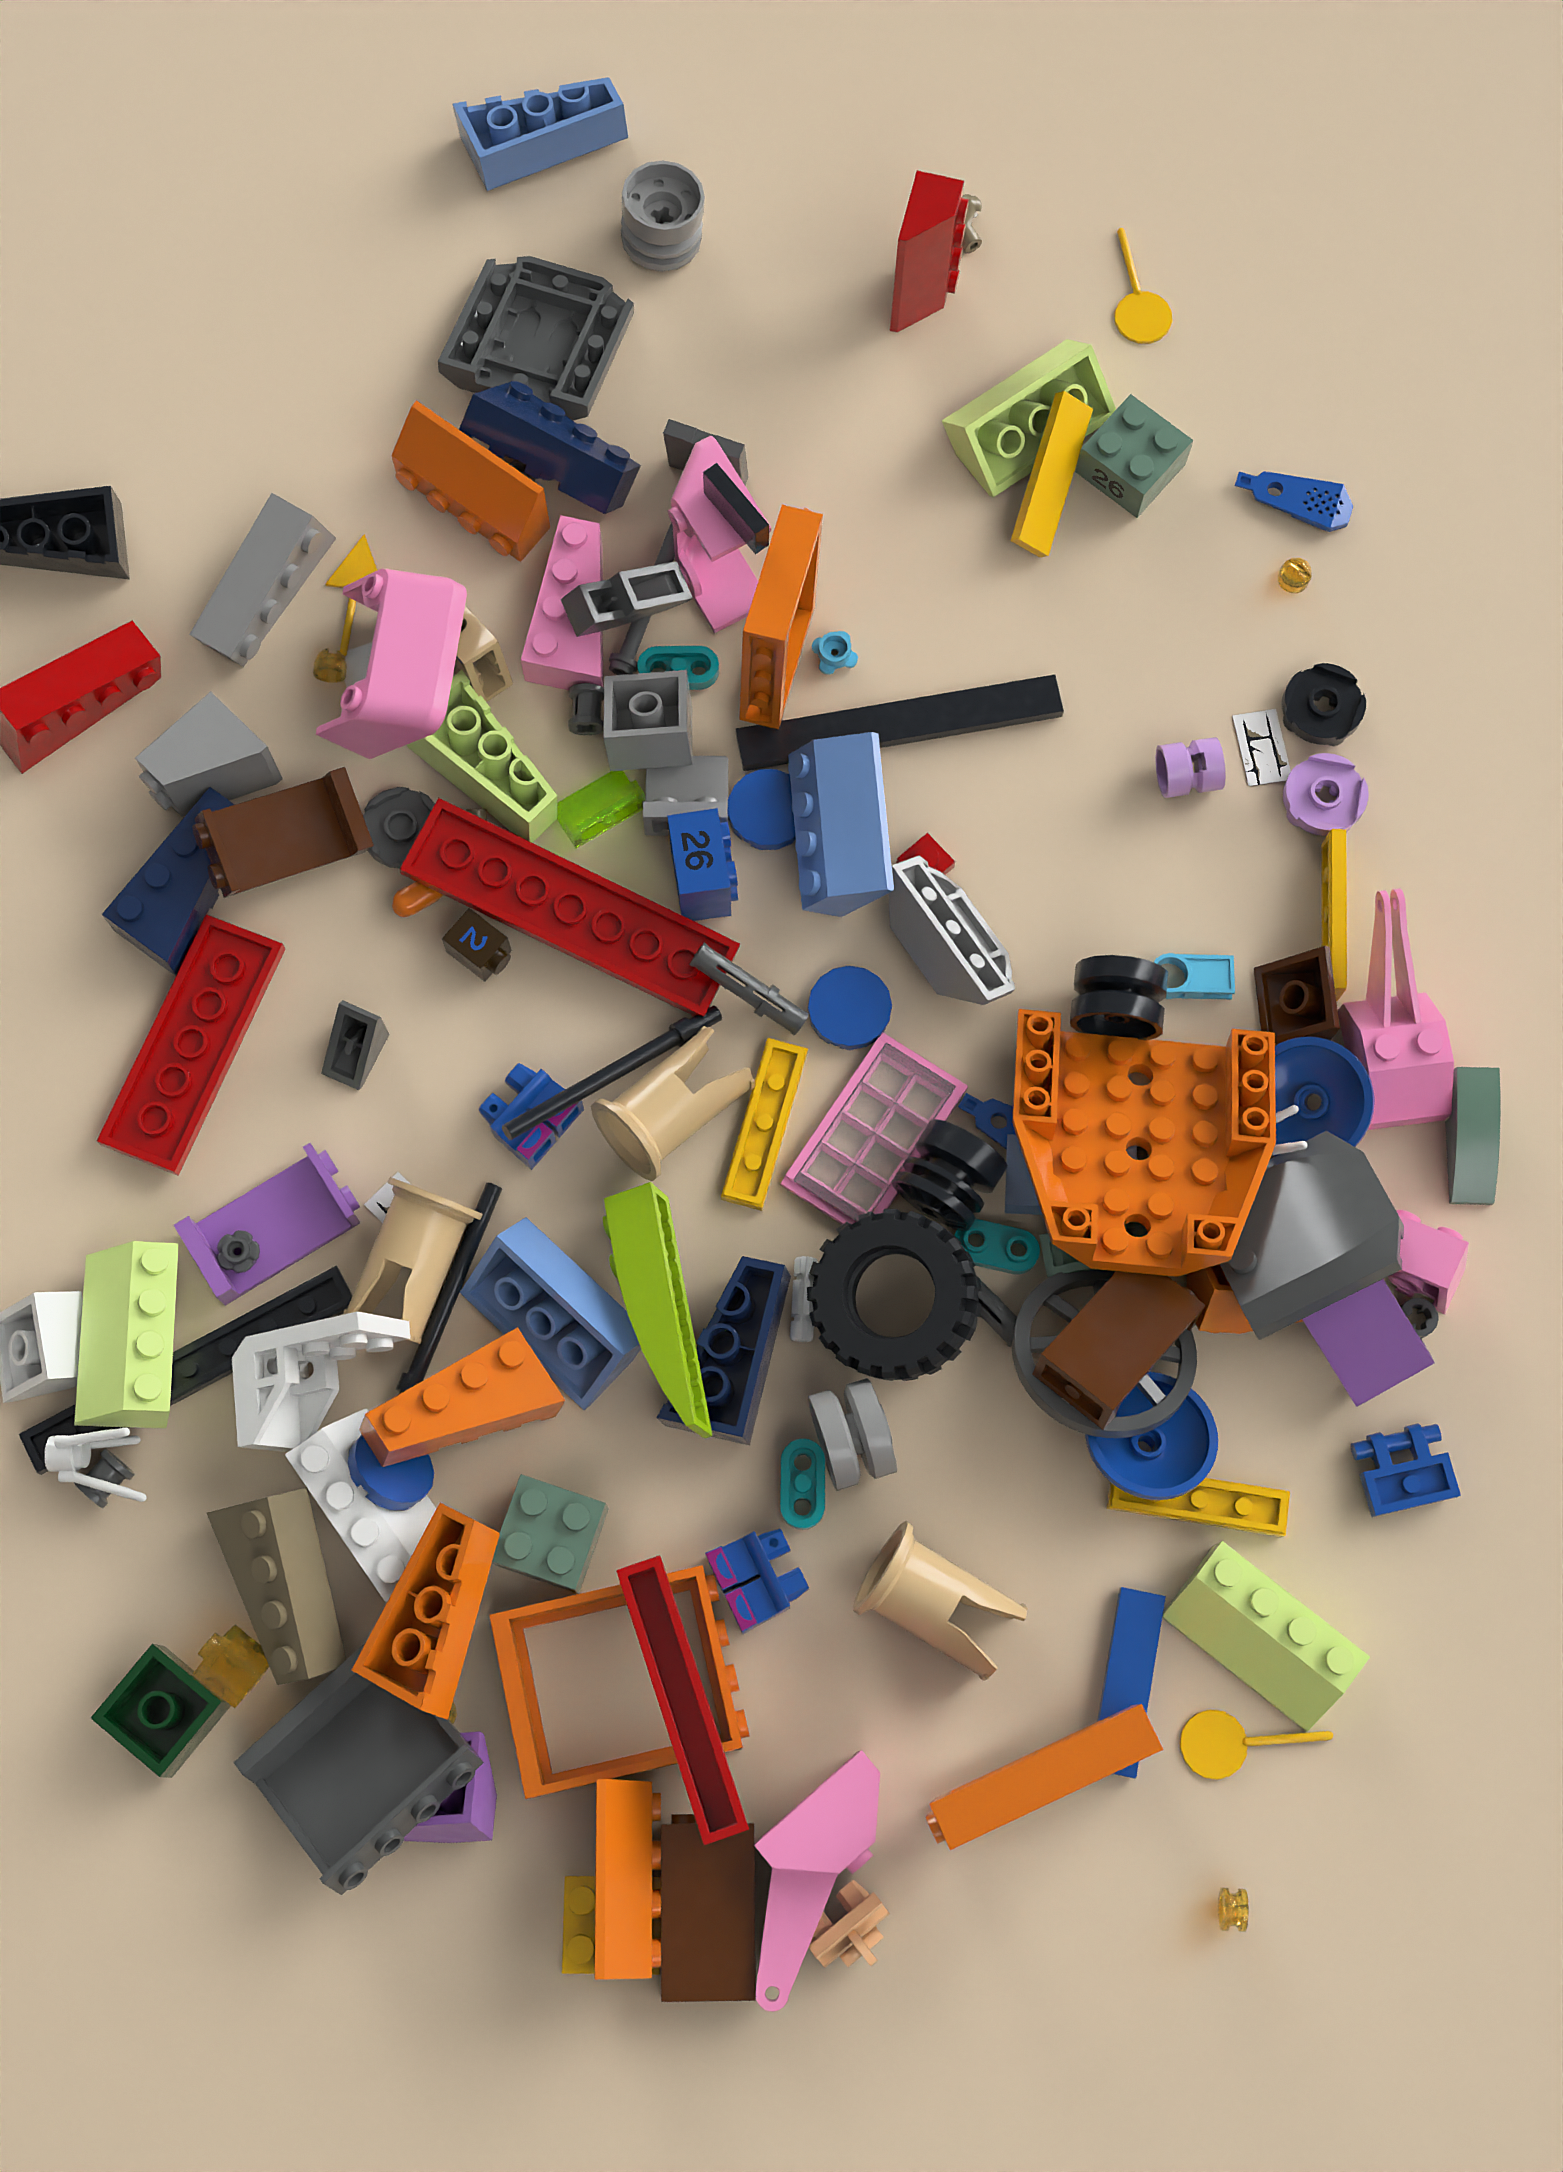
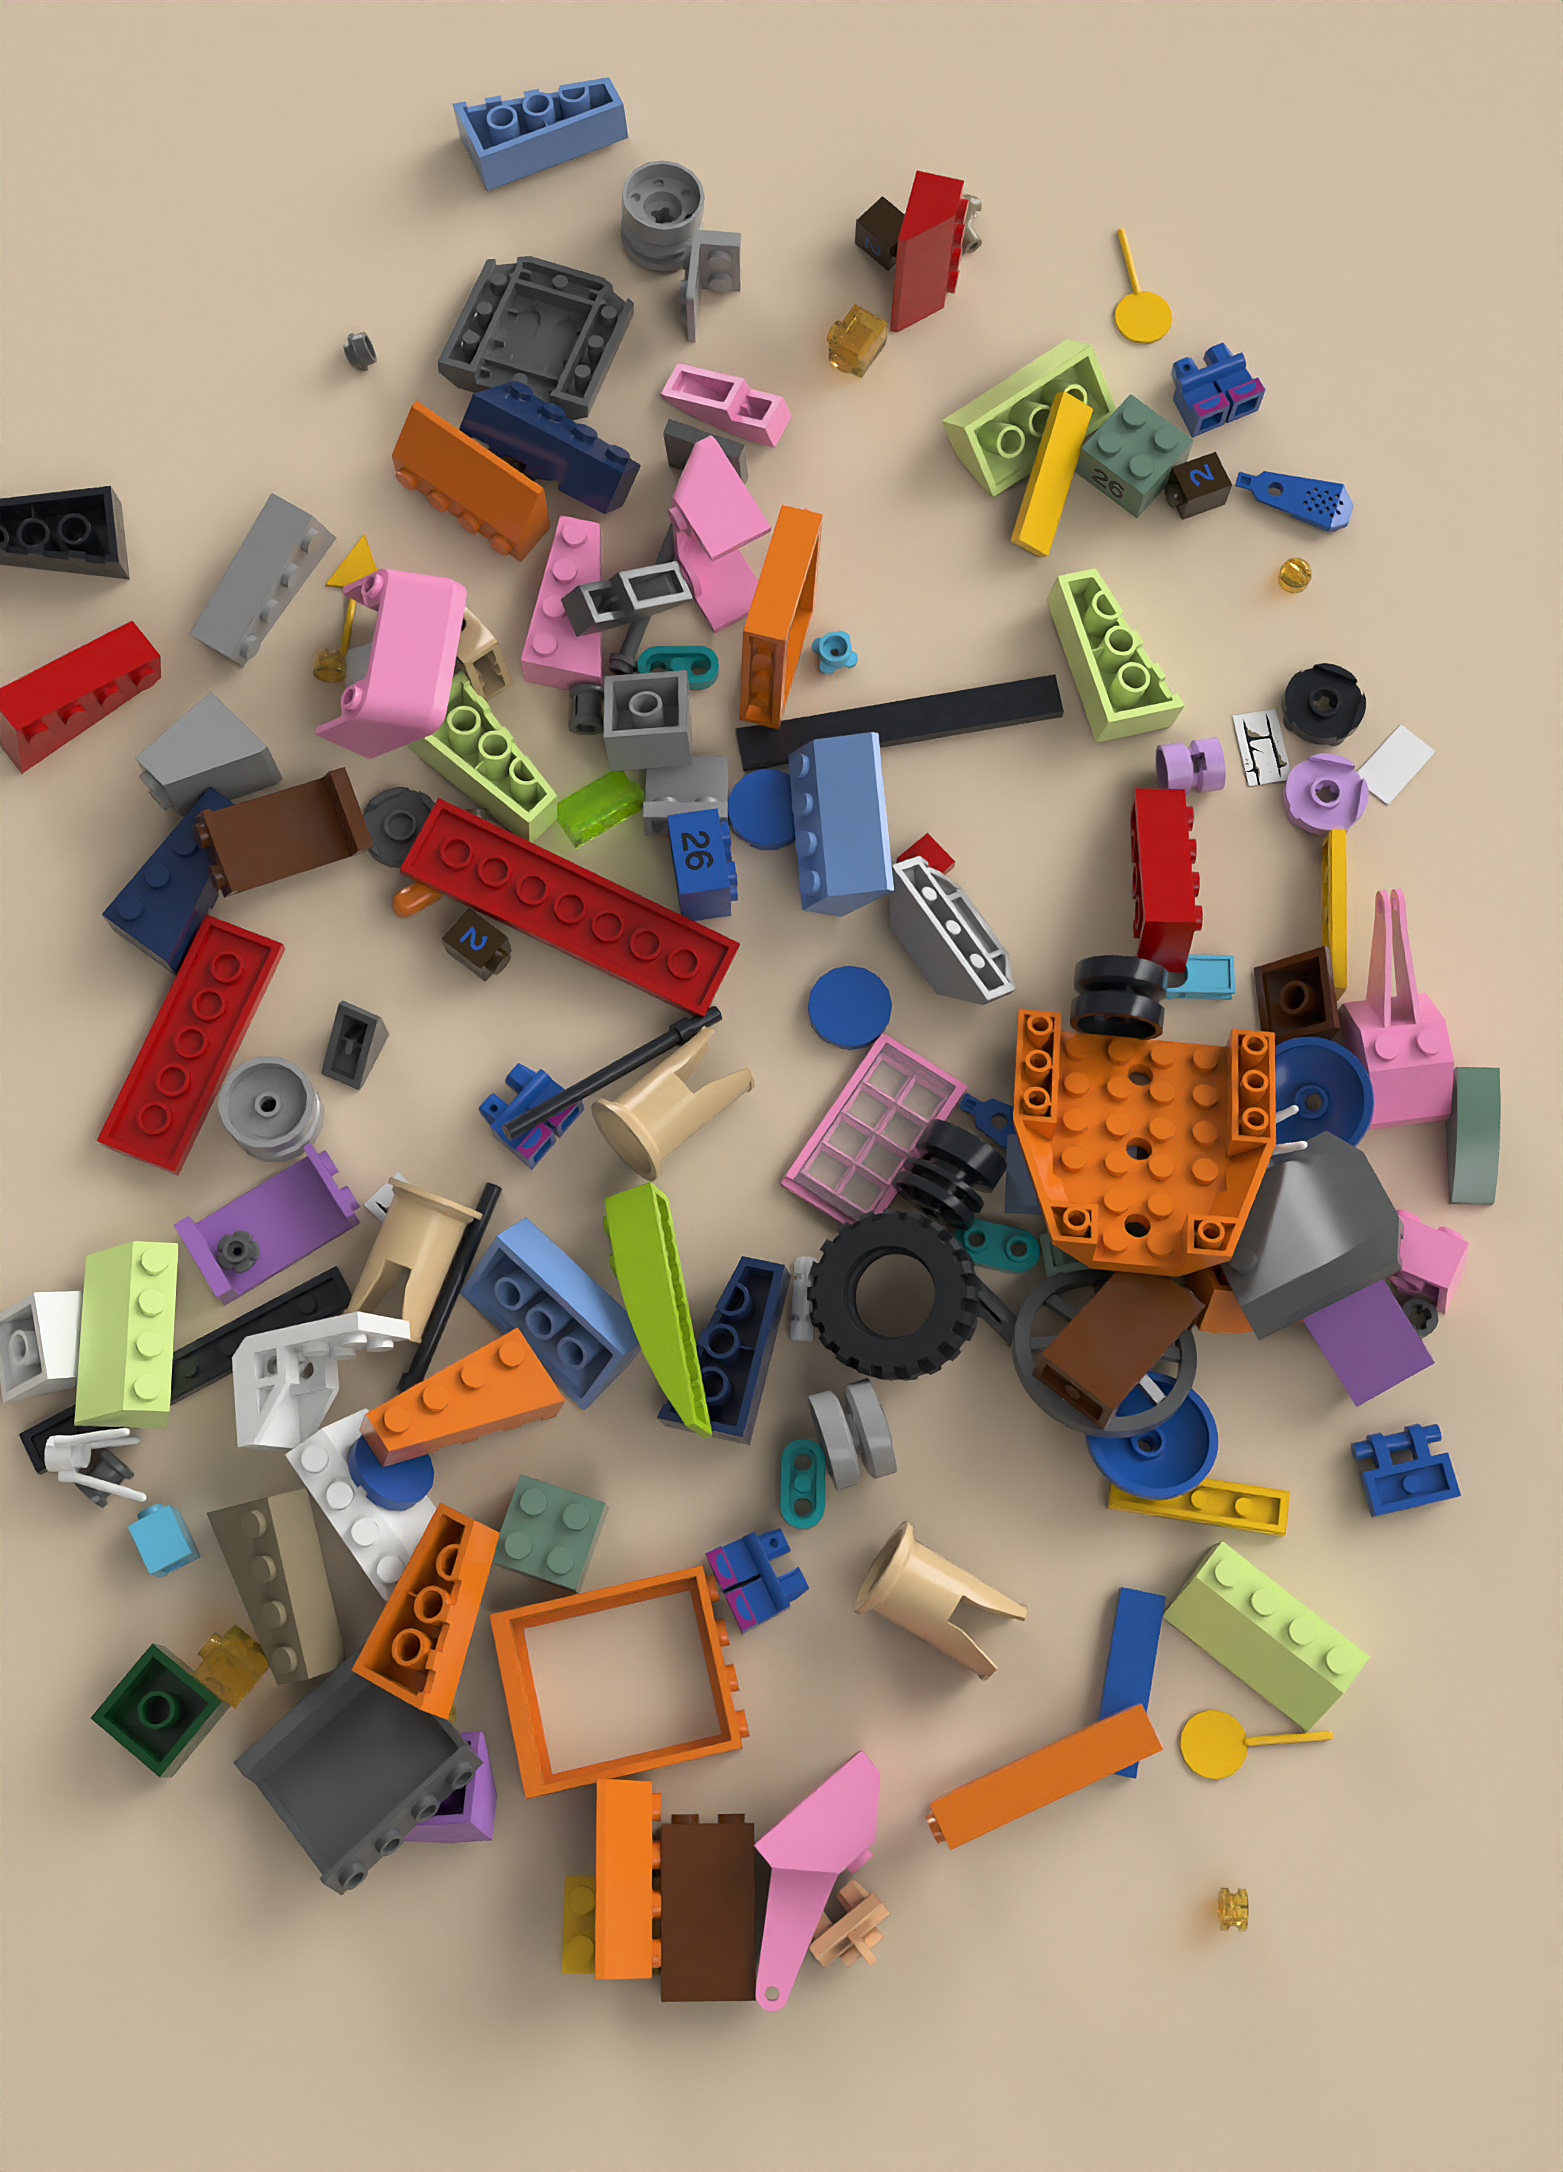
(163, 1539): none -> medium azure brick
(276, 1087): none -> light grey wheel
(360, 351): none -> dark grey plate
(682, 1700): red brick -> none
(711, 264): none -> light grey bracket
(727, 404): none -> bright pink slope
(736, 508): black tile -> none
(764, 1124): yellow tile -> none
(791, 1016): dark grey pin -> none
(856, 341): none -> clear yellow brick
(879, 231): none -> dark brown brick
(1109, 666): none -> yellowish green wedge
(1164, 877): none -> red wedge
(1198, 486): none -> dark brown brick
(1216, 392): none -> blue hips
(1395, 764): none -> white sticker

